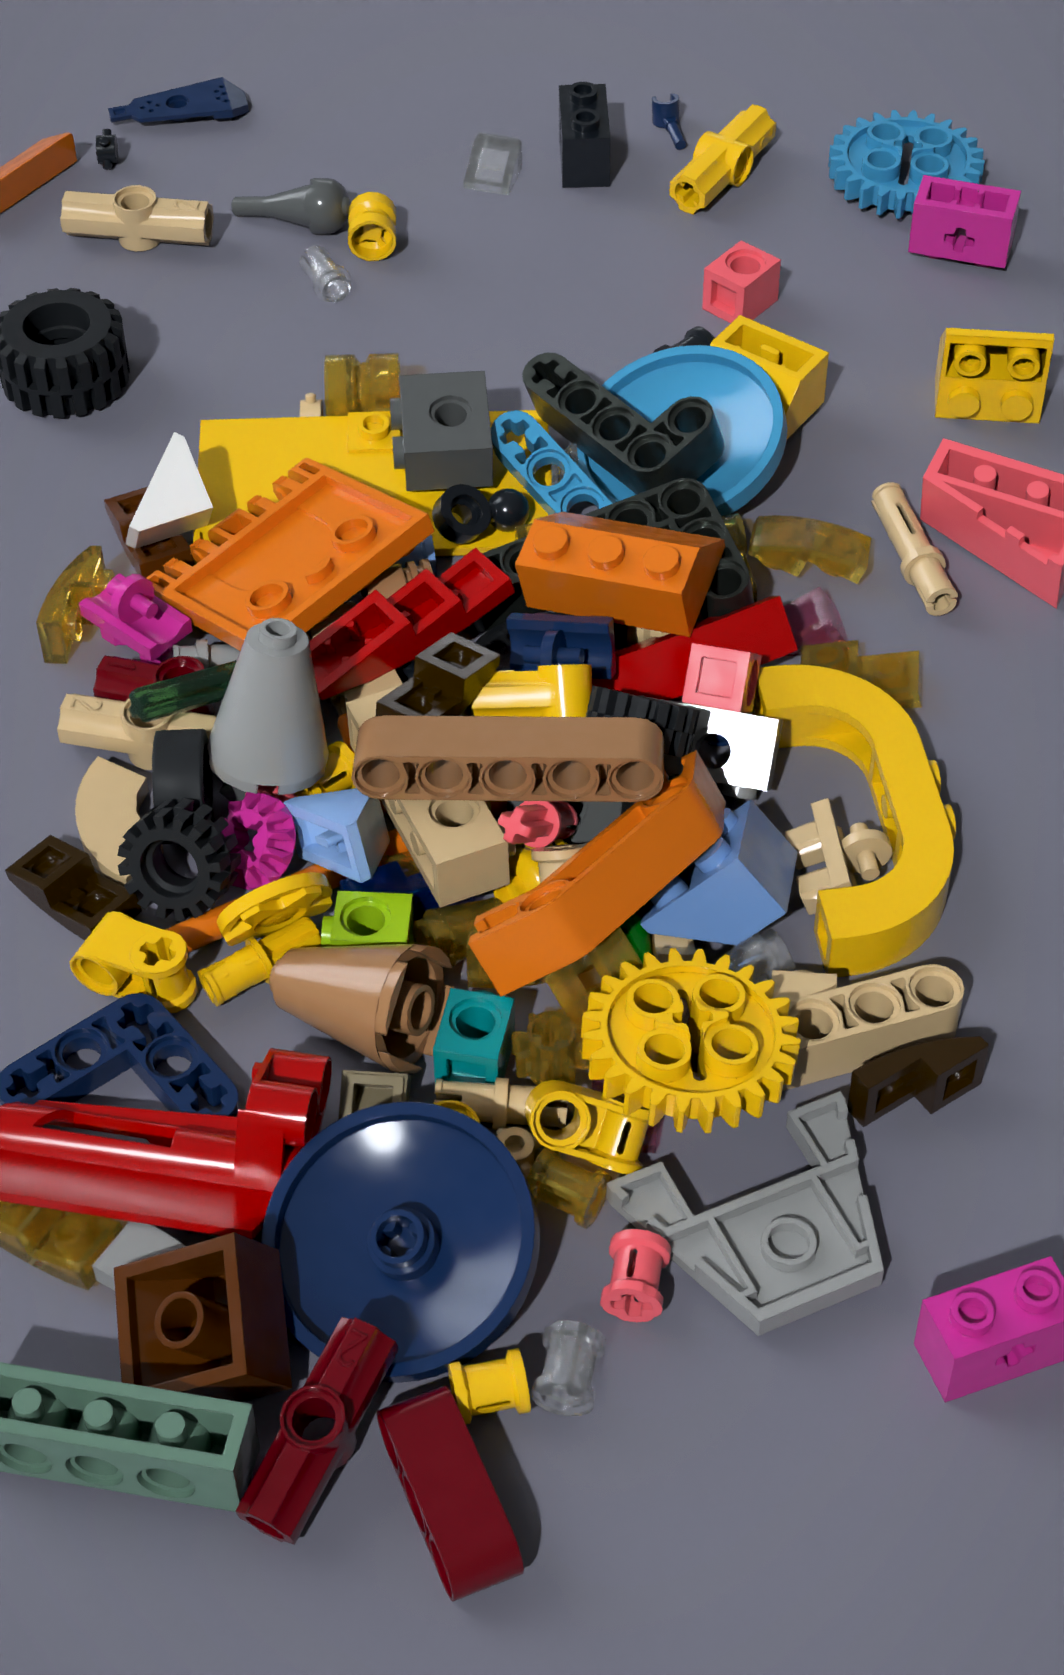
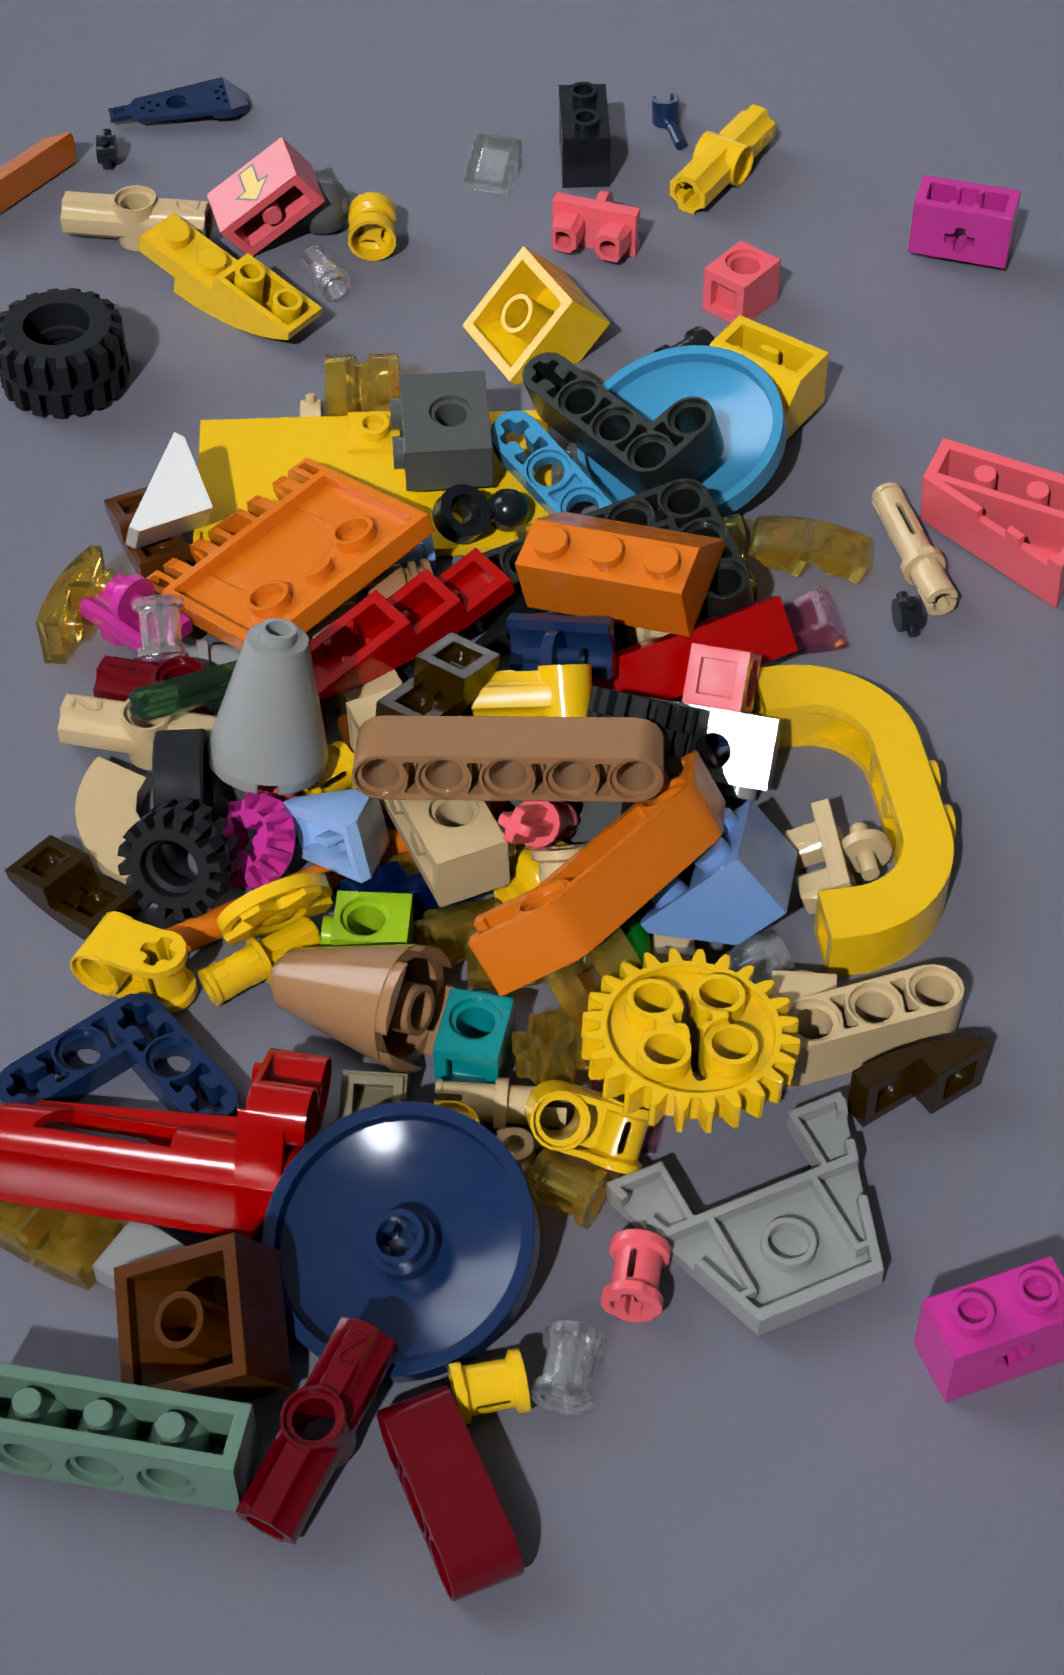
(160, 627): none -> clear bush
(228, 289): none -> yellow slope
(265, 197): none -> coral brick
(532, 313): none -> yellow slope
(595, 225): none -> coral hips
(869, 159): dark azure gear -> none
(894, 673): clear yellow slope -> none
(907, 613): none -> black piece
(992, 375): yellow slope -> none

